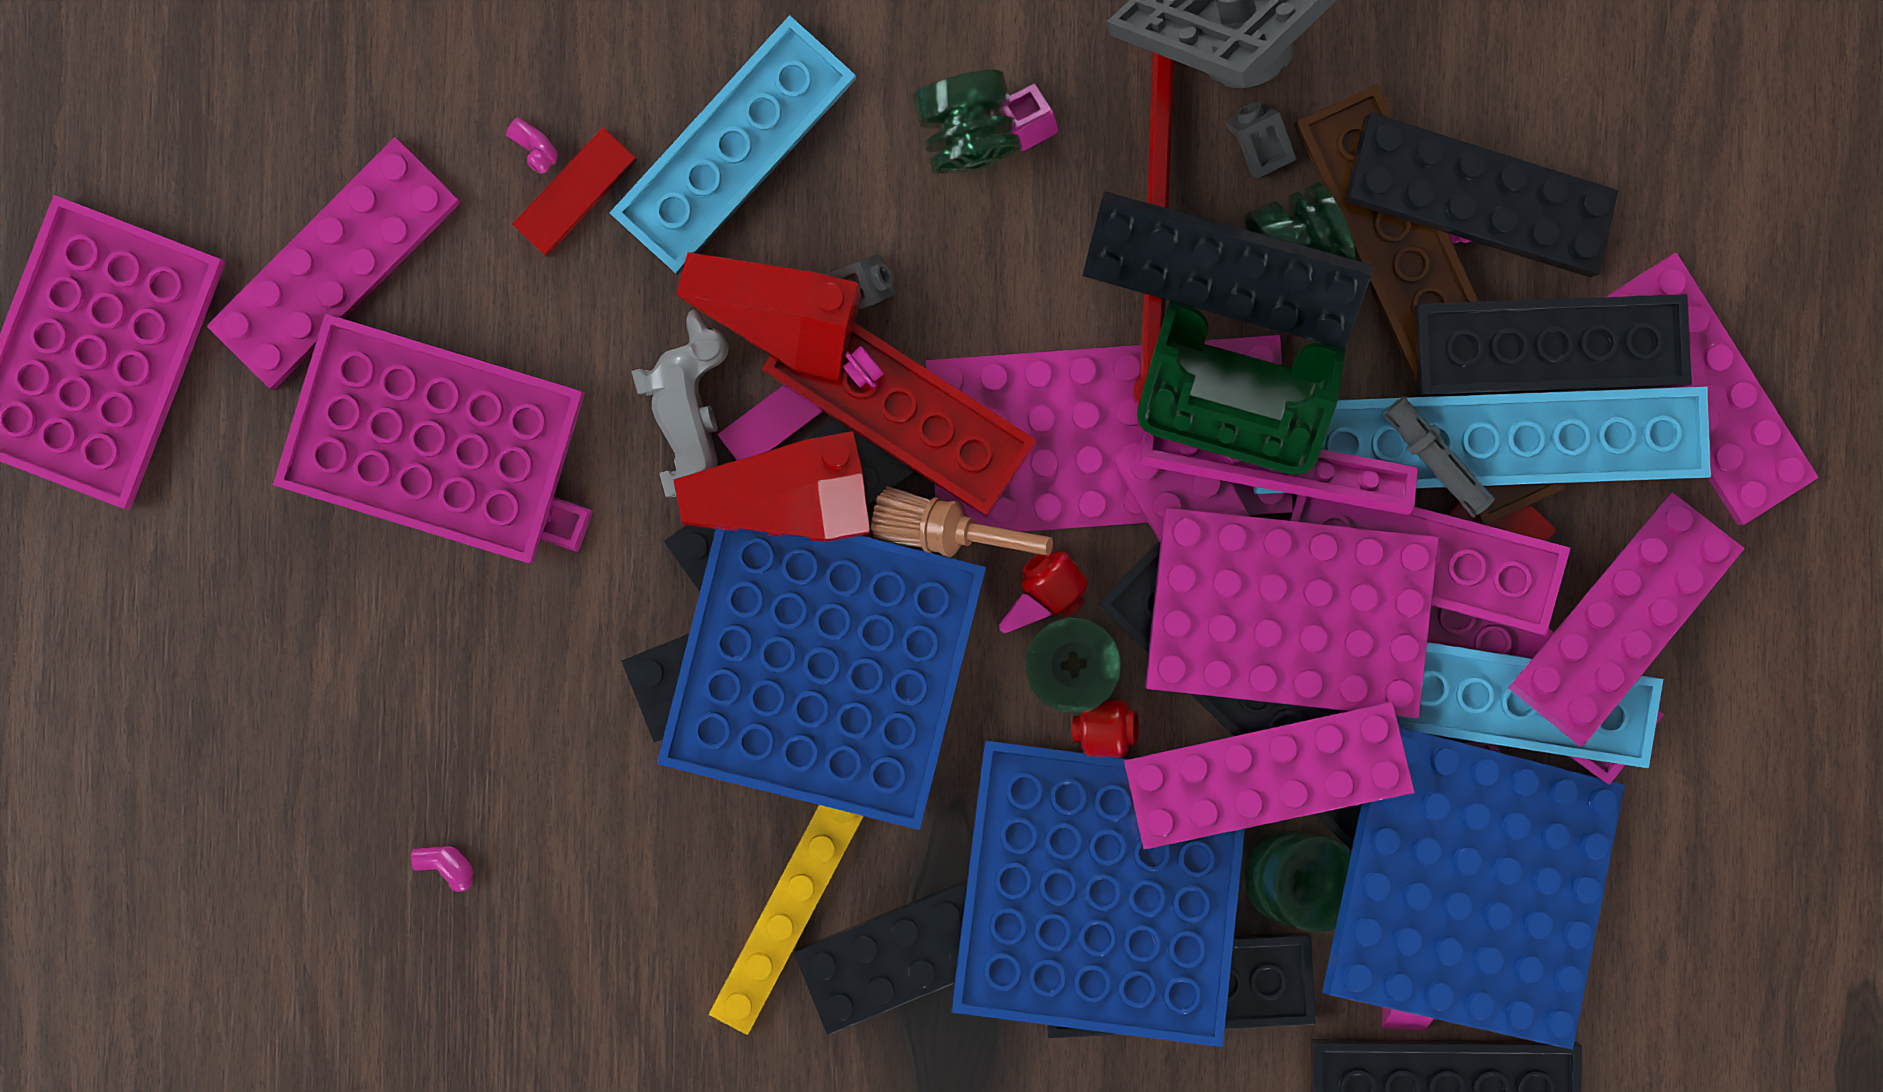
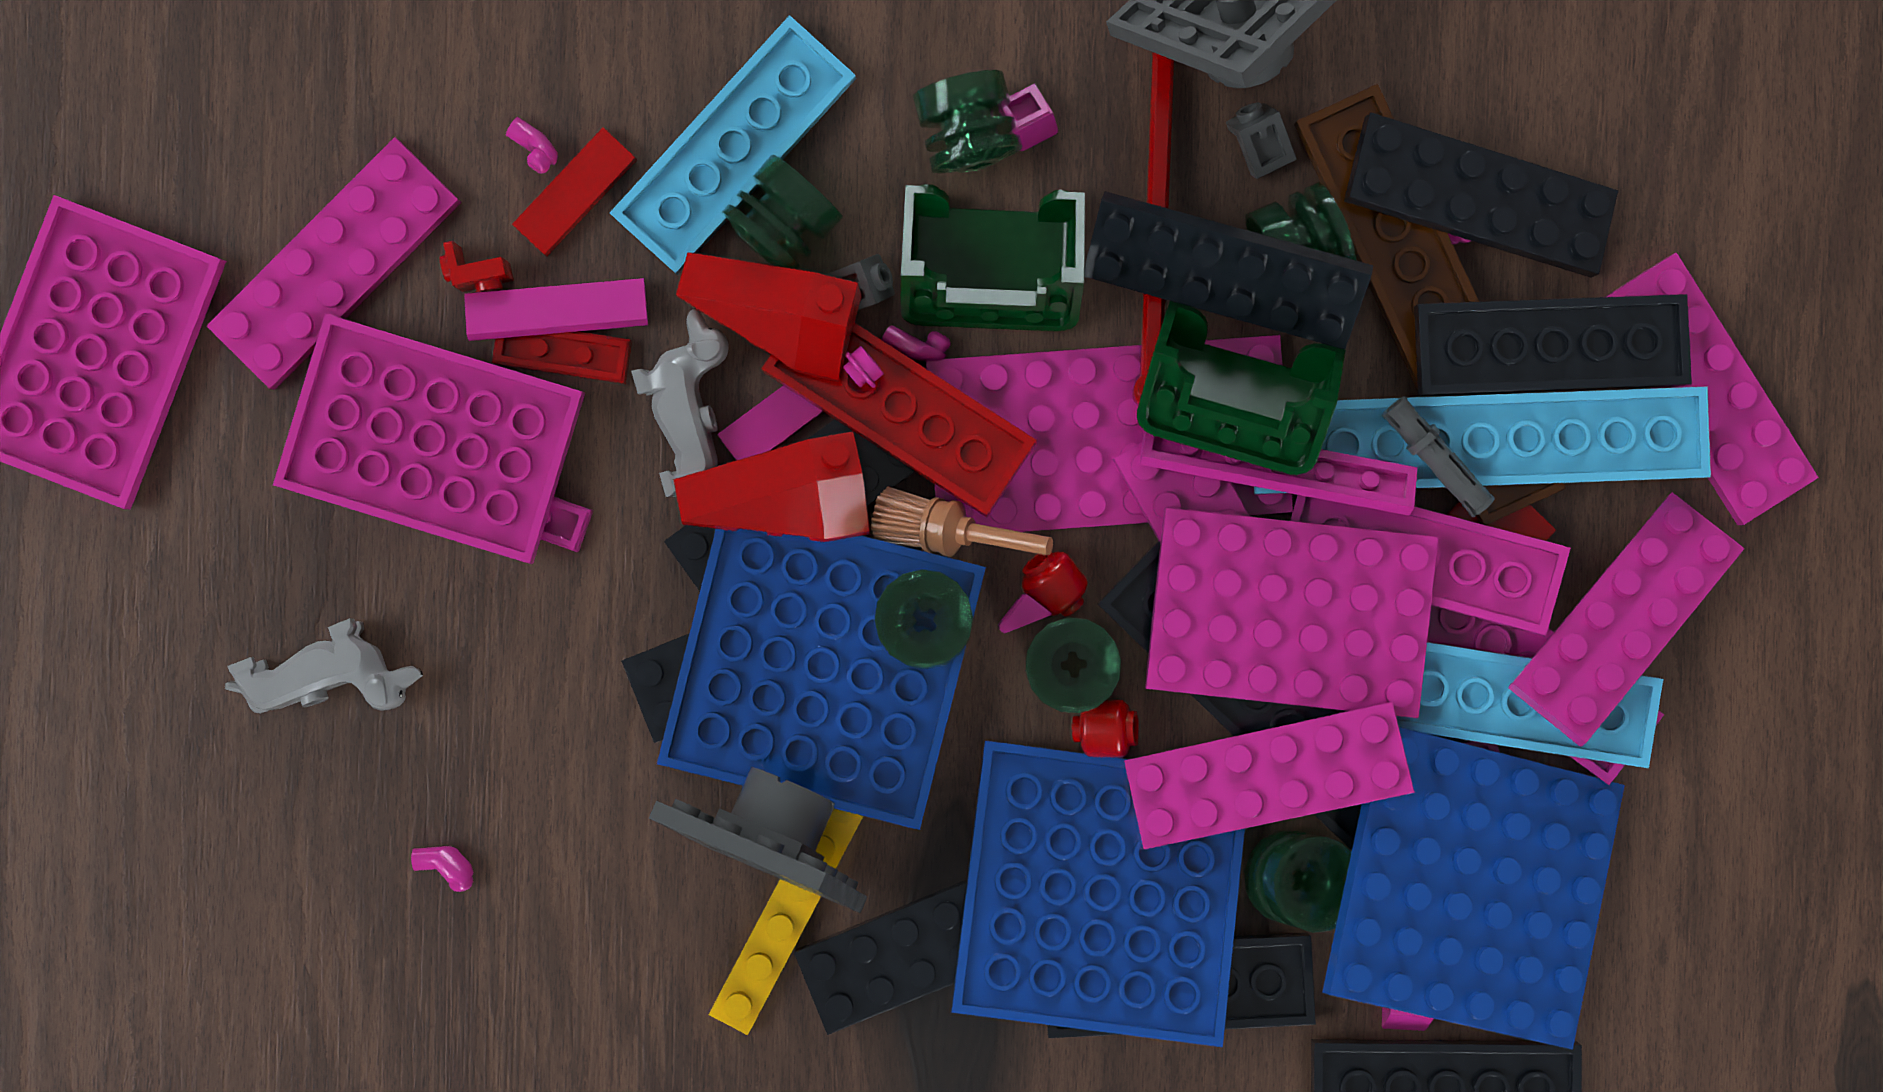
(321, 668): none -> light grey animal
(480, 275): none -> red bracket
(555, 309): none -> dark pink tile
(567, 354): none -> red tile
(771, 830): none -> dark grey piece
(782, 214): none -> clear green wheel
(915, 349): none -> dark pink arm
(924, 592): none -> clear green wheel
(992, 263): none -> dark green windscreen

